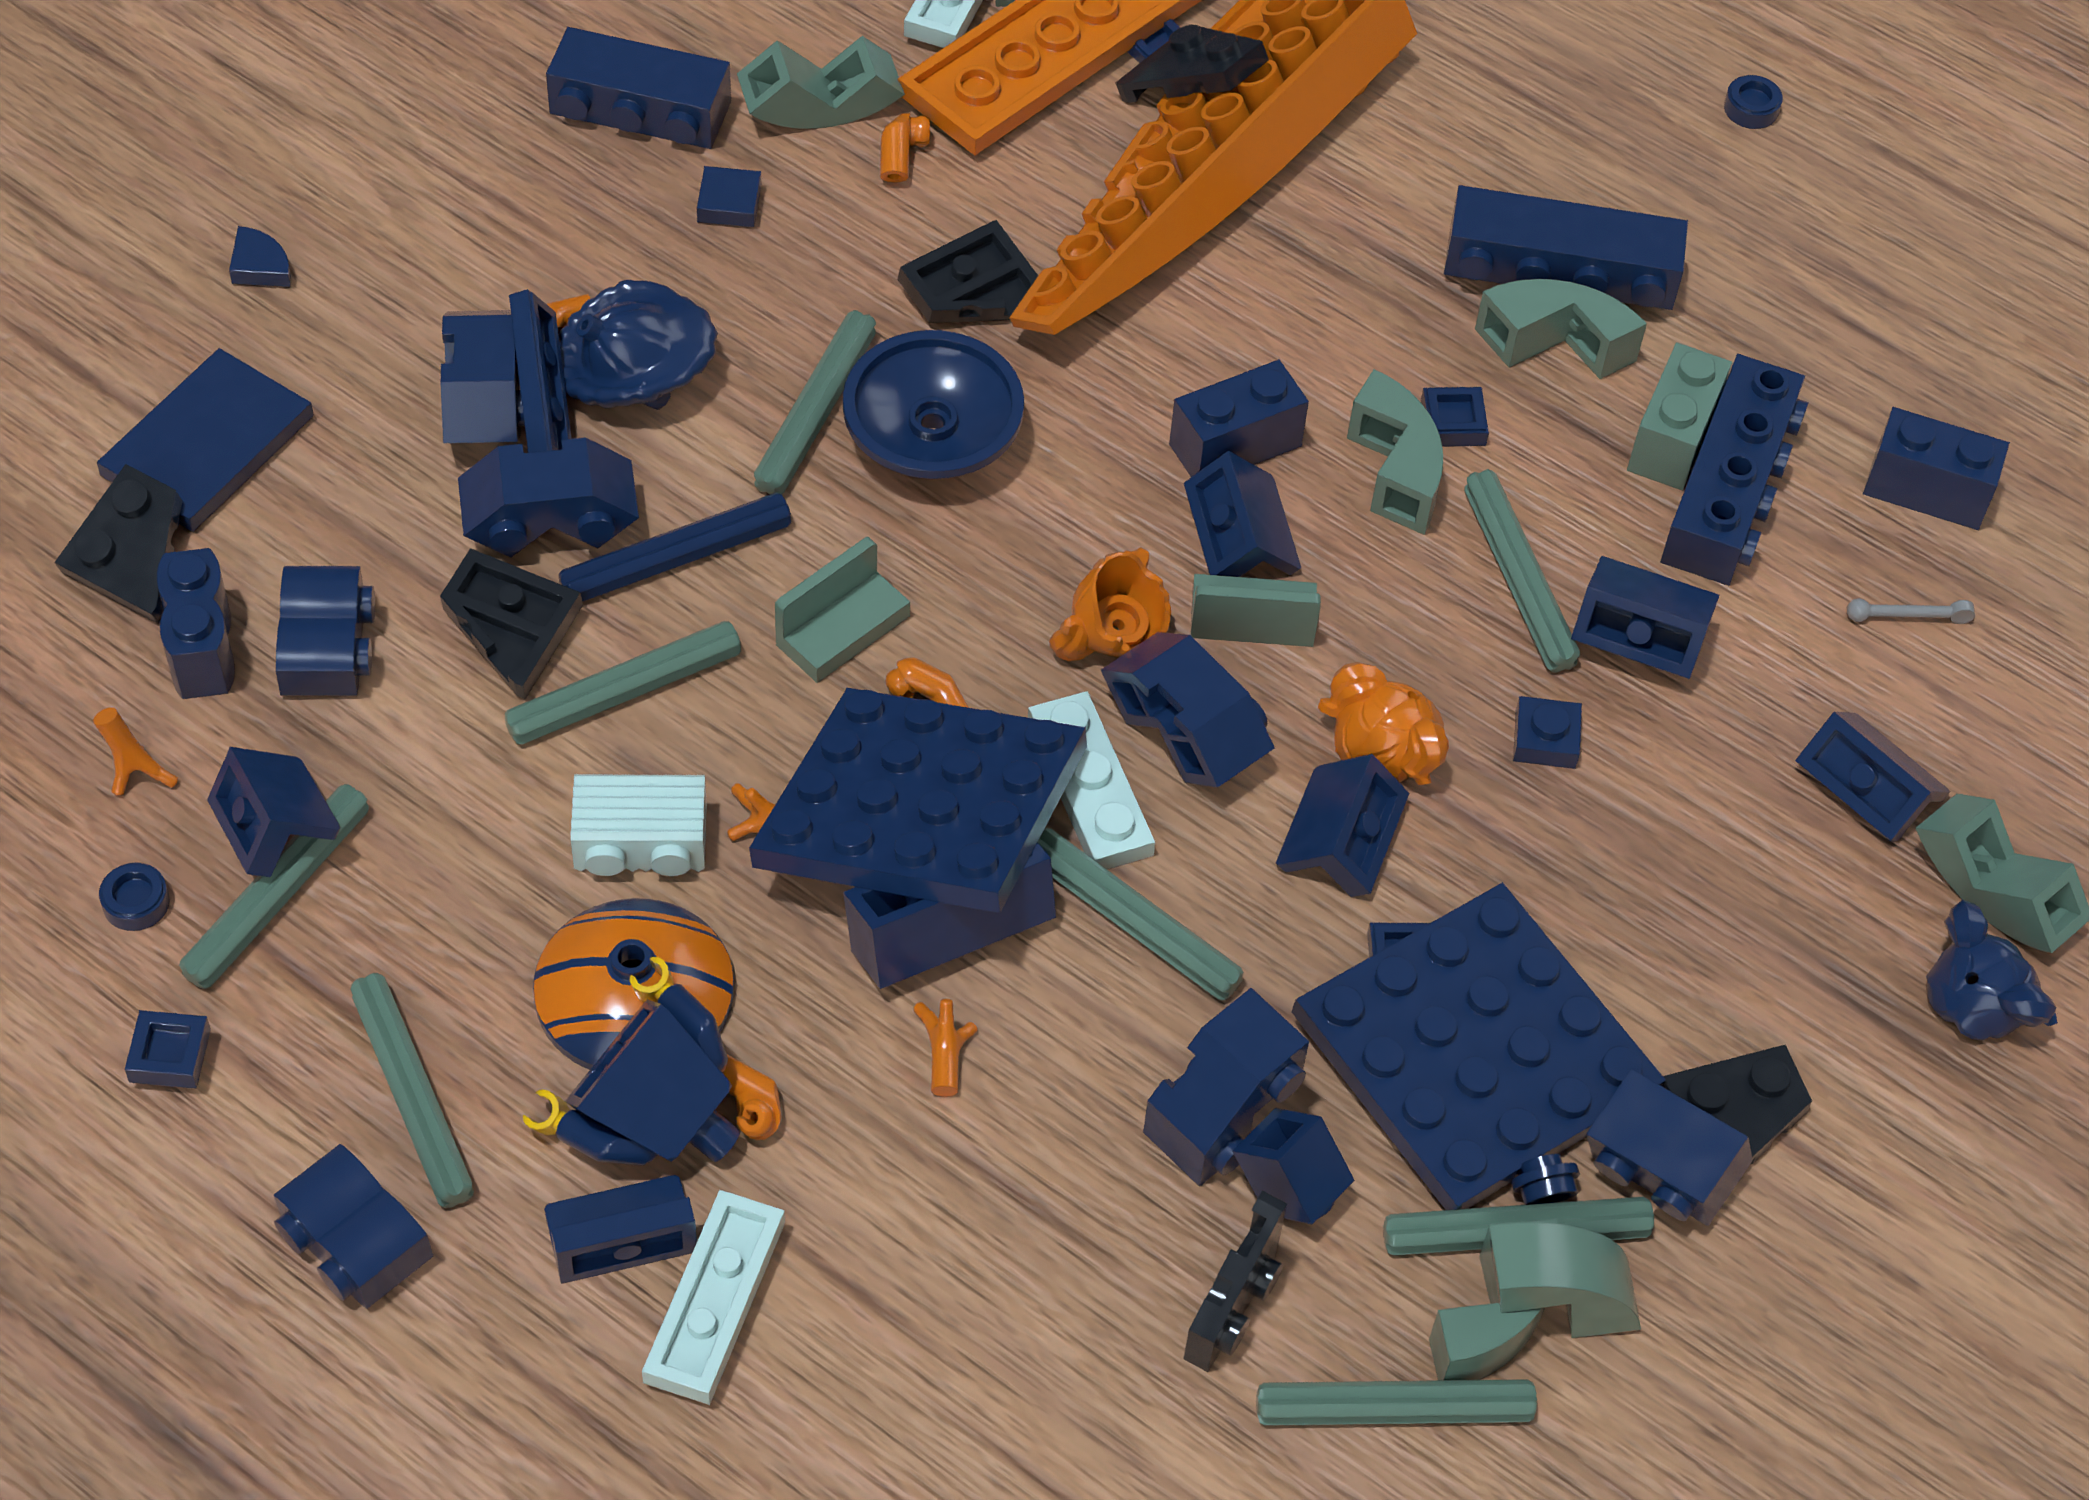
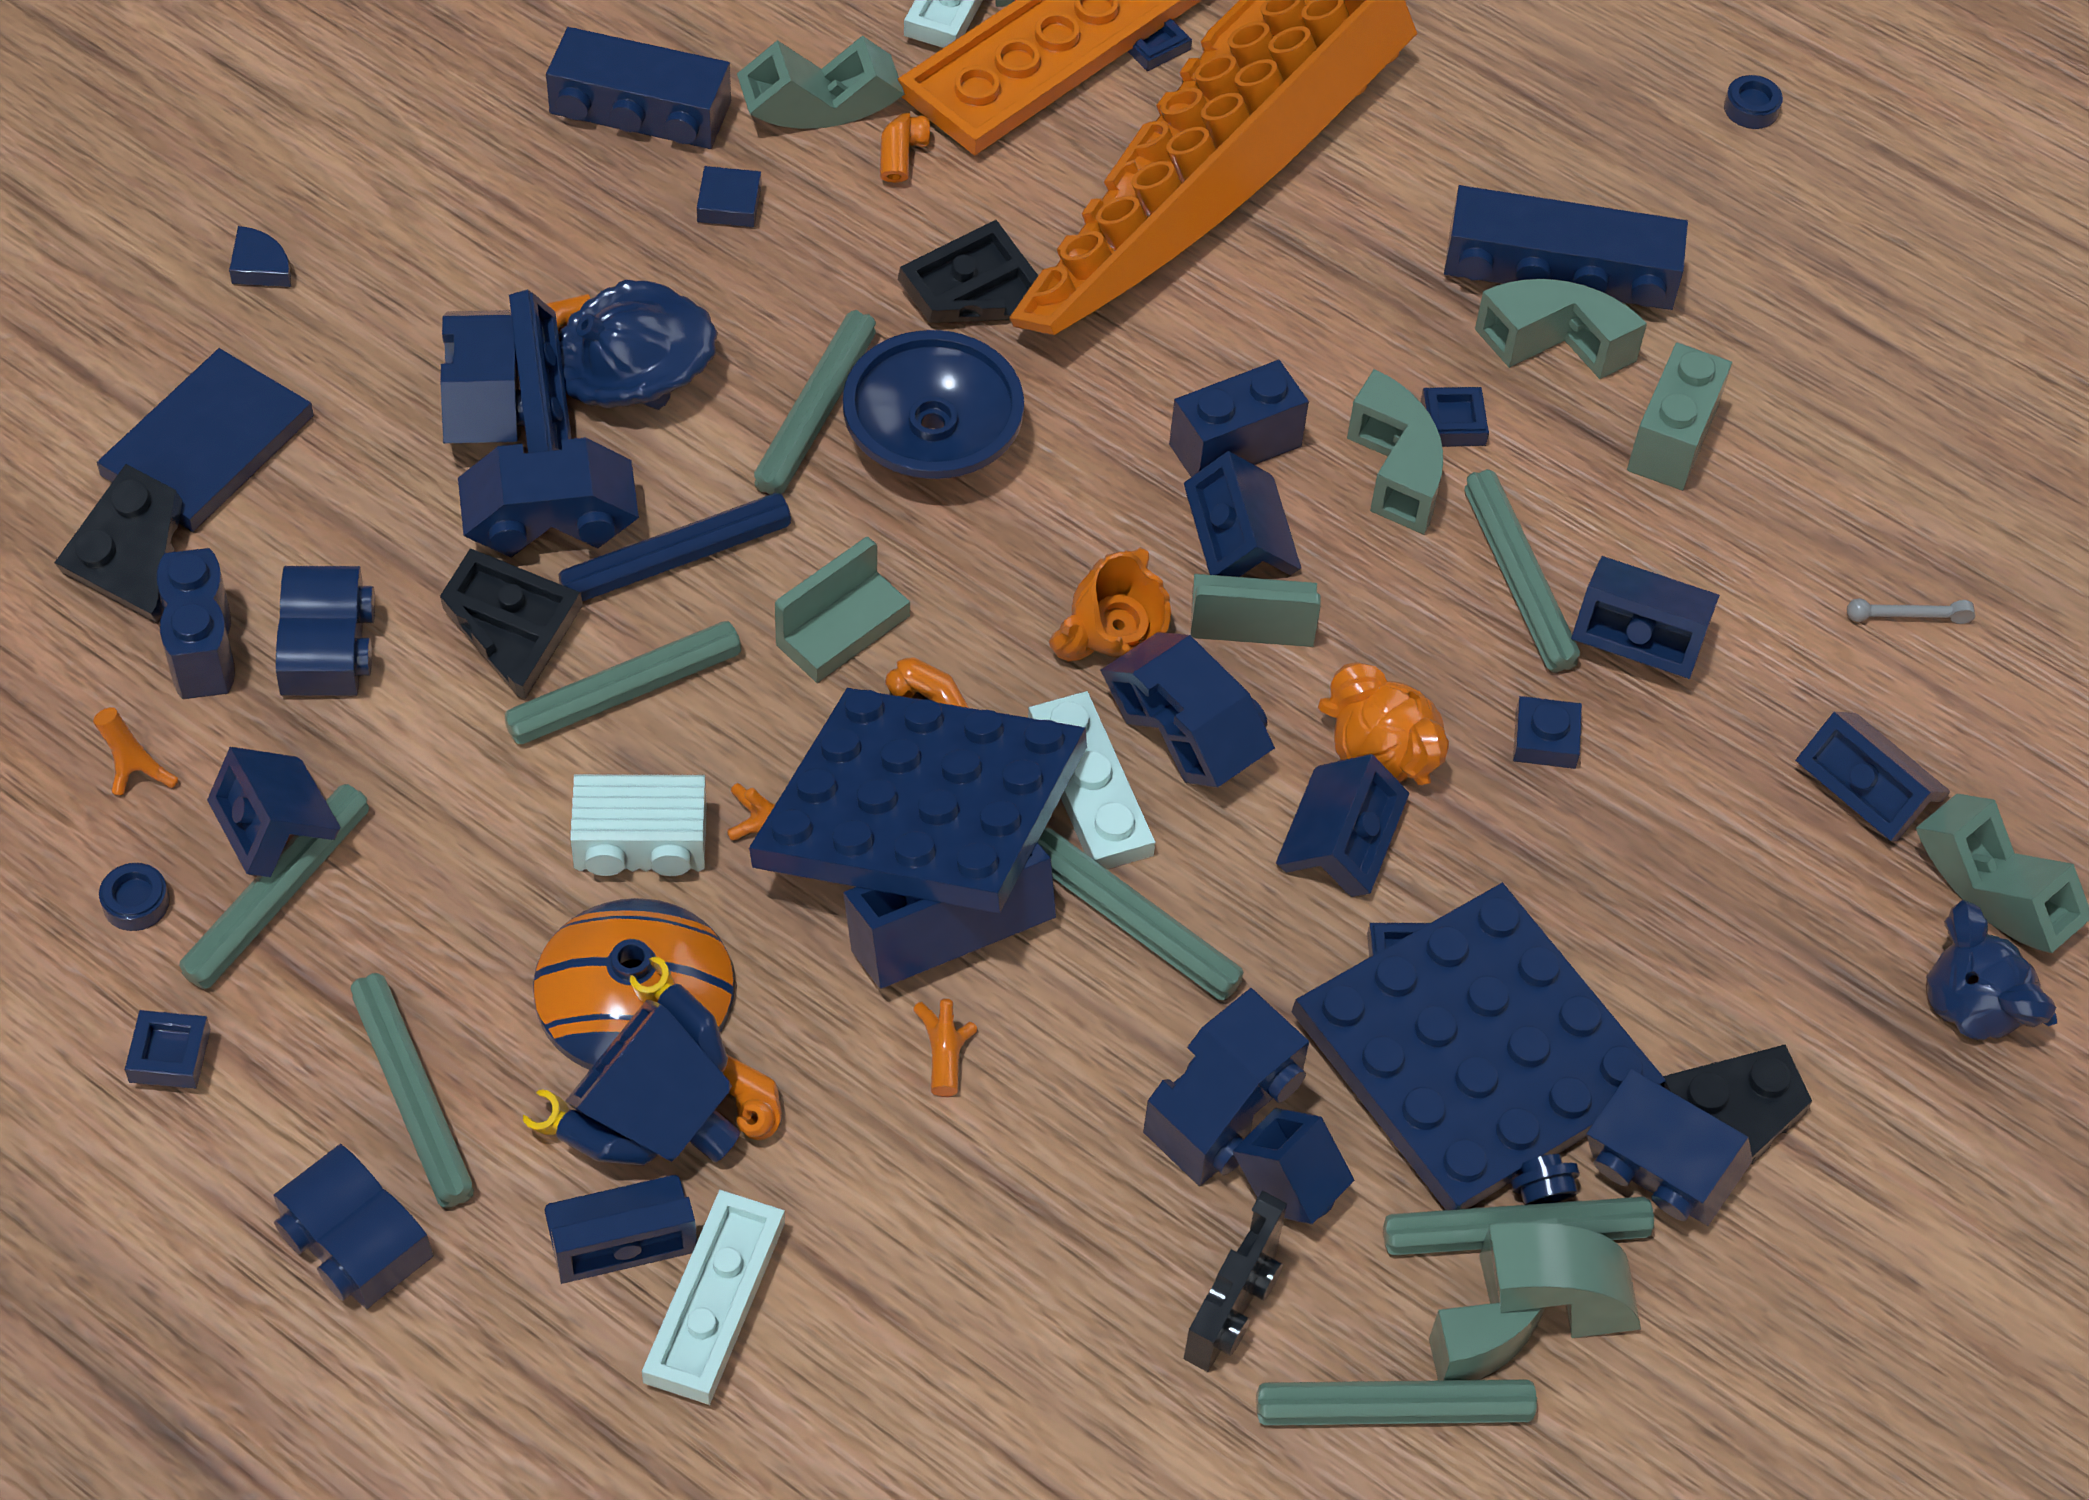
(1195, 62): black wing -> none
(1733, 471): dark blue brick -> none
(1936, 468): dark blue brick -> none

